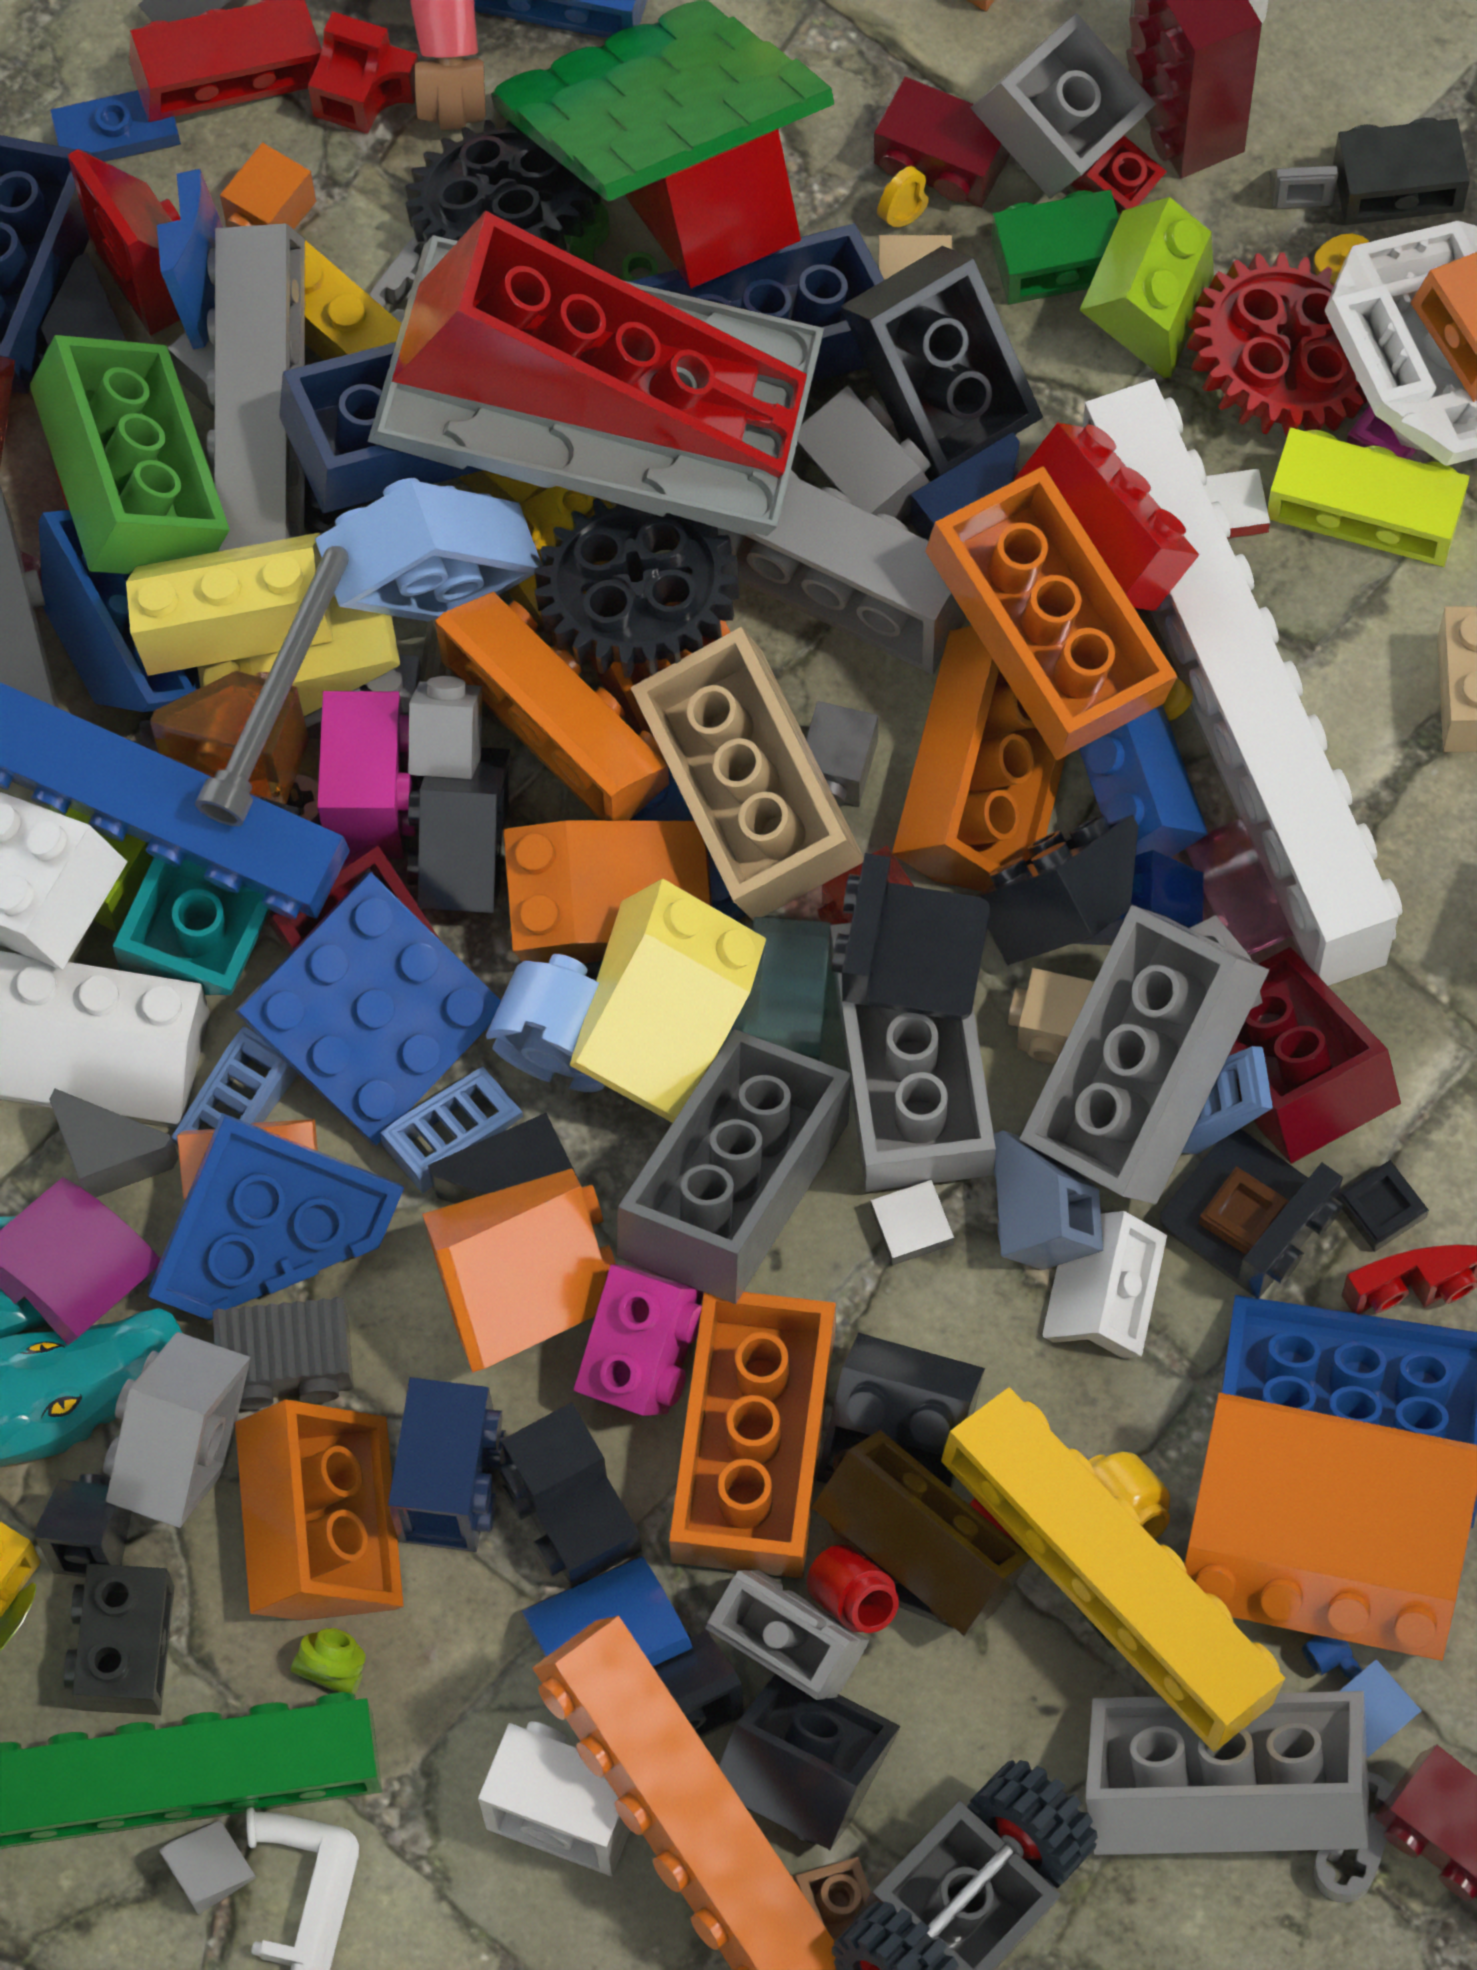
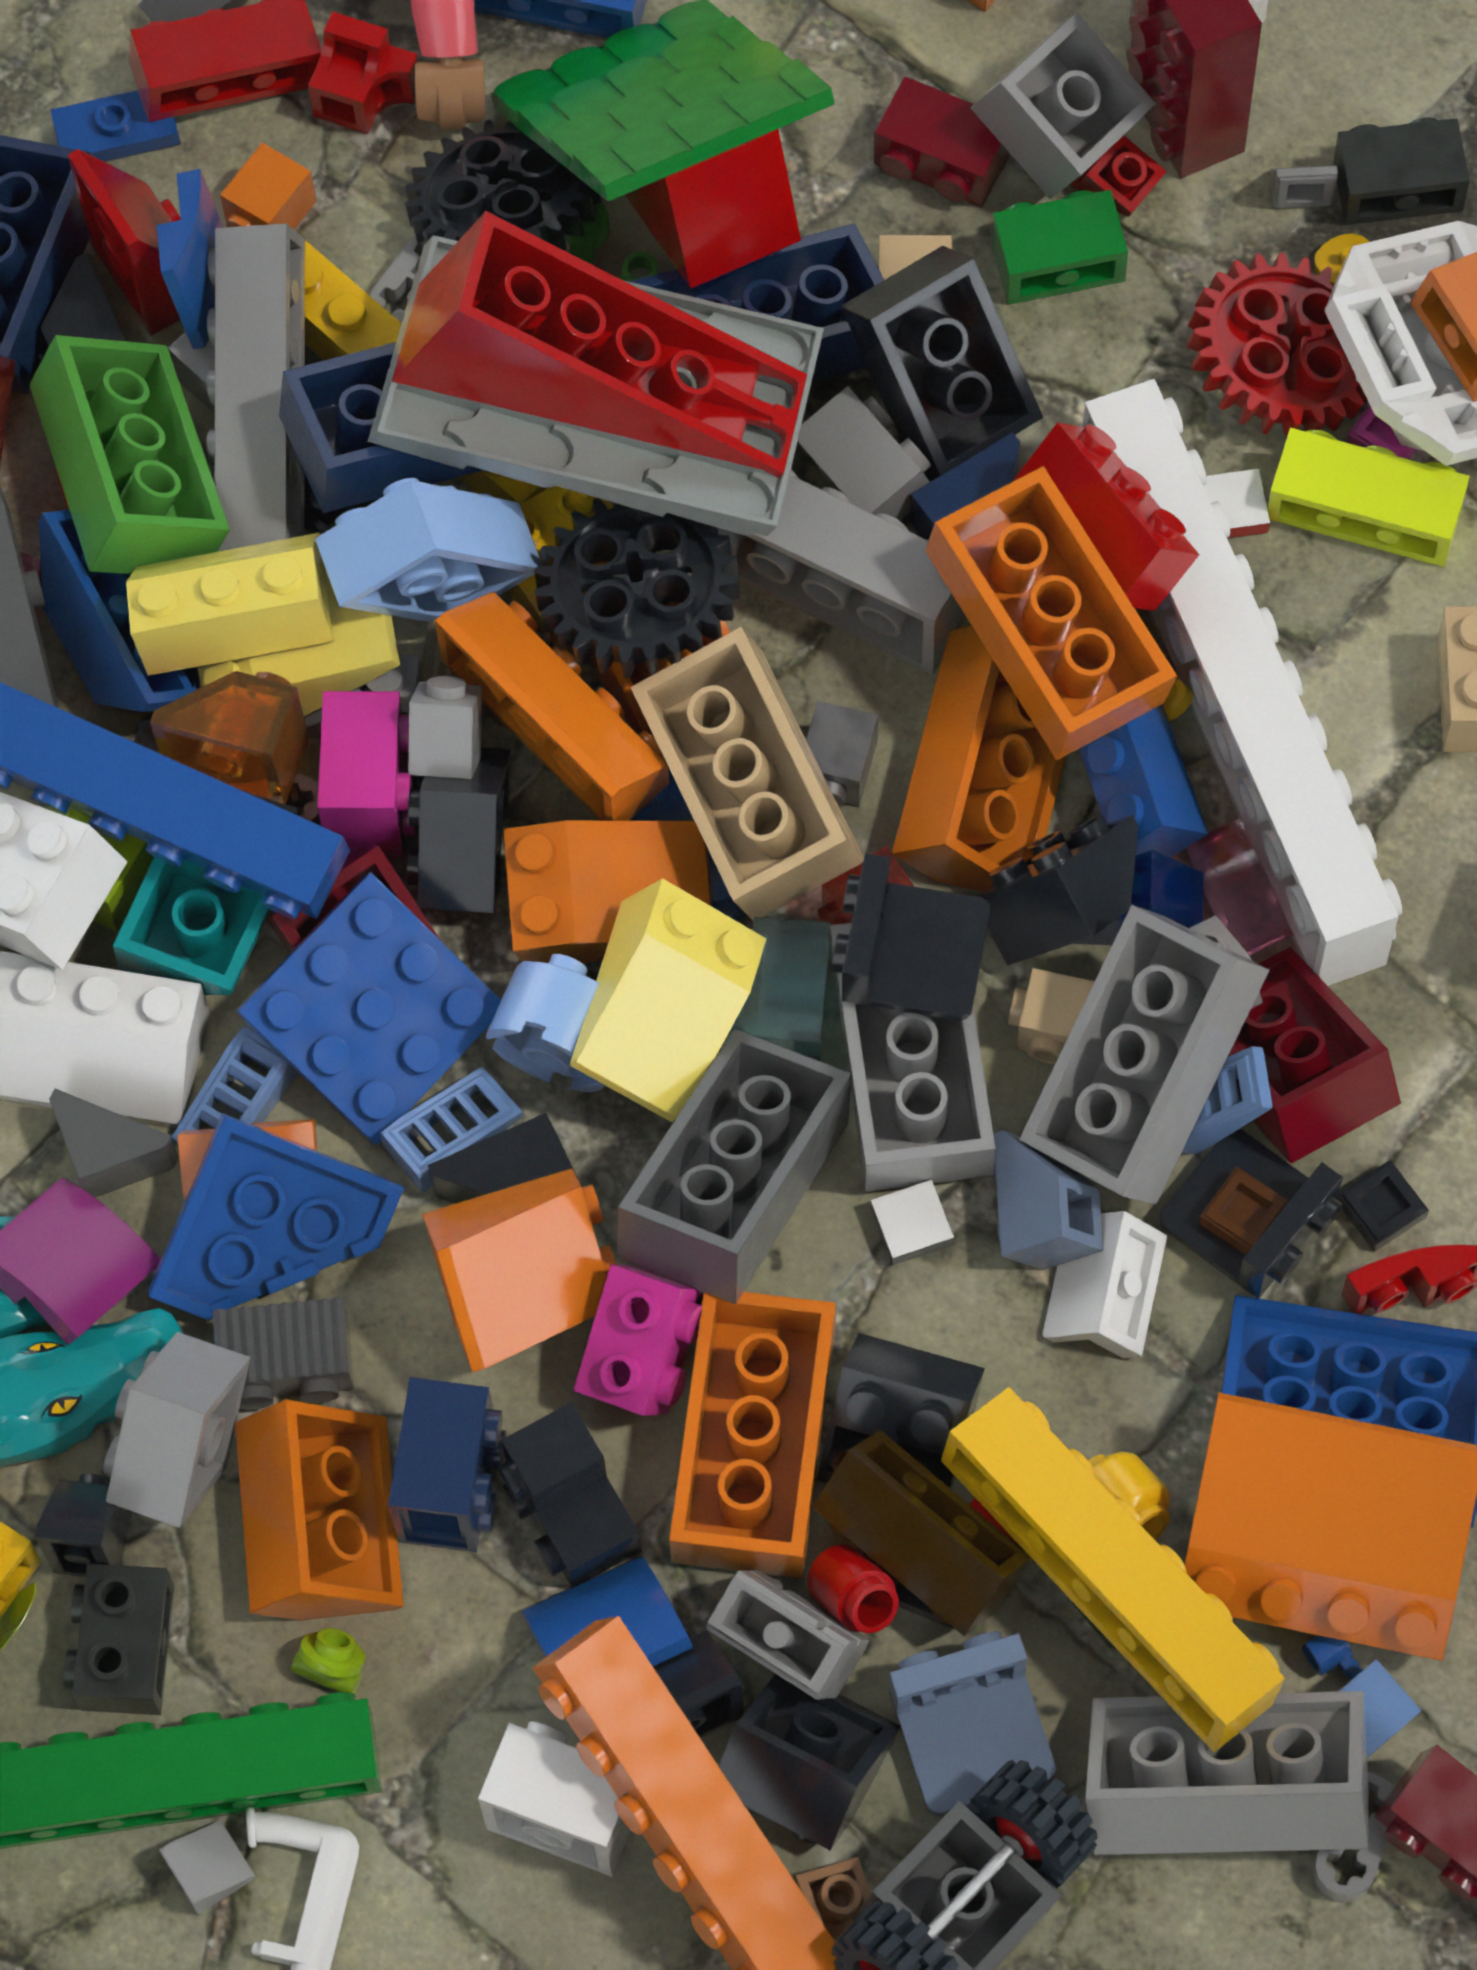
(227, 794): dark grey piece -> none
(903, 198): yellow piece -> none
(967, 1717): none -> sand blue bracket
(1152, 281): lime slope -> none

